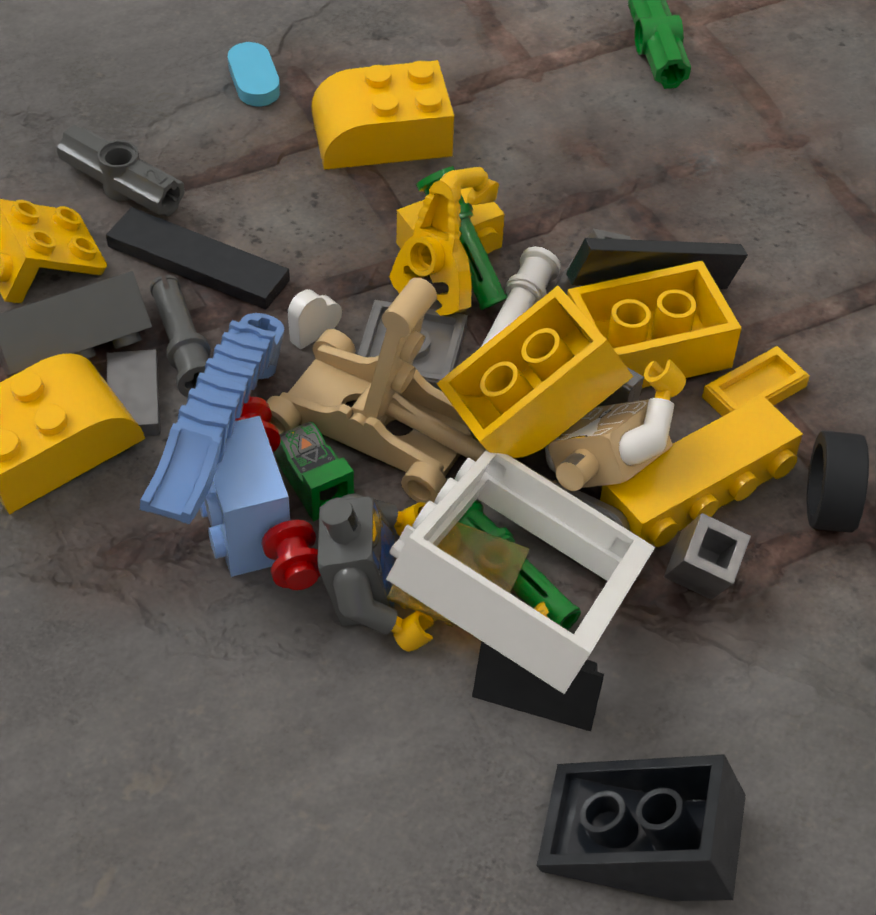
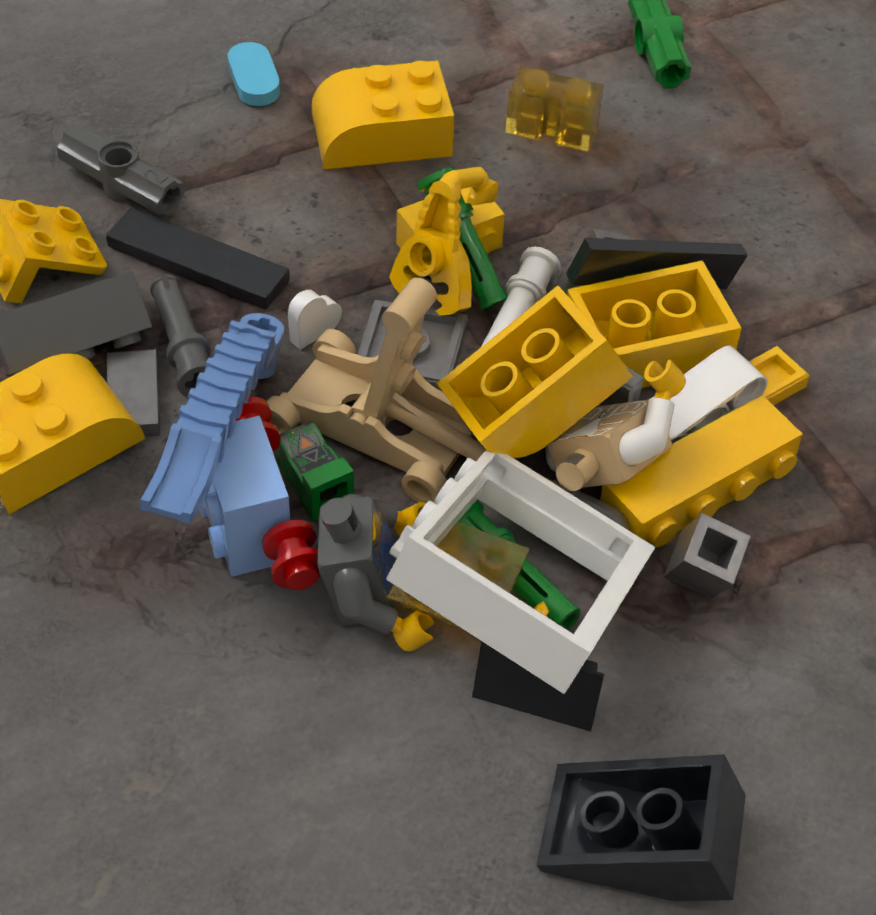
(554, 107): none -> clear yellow brick
(713, 390): none -> white beam
(837, 481): black tyre -> none

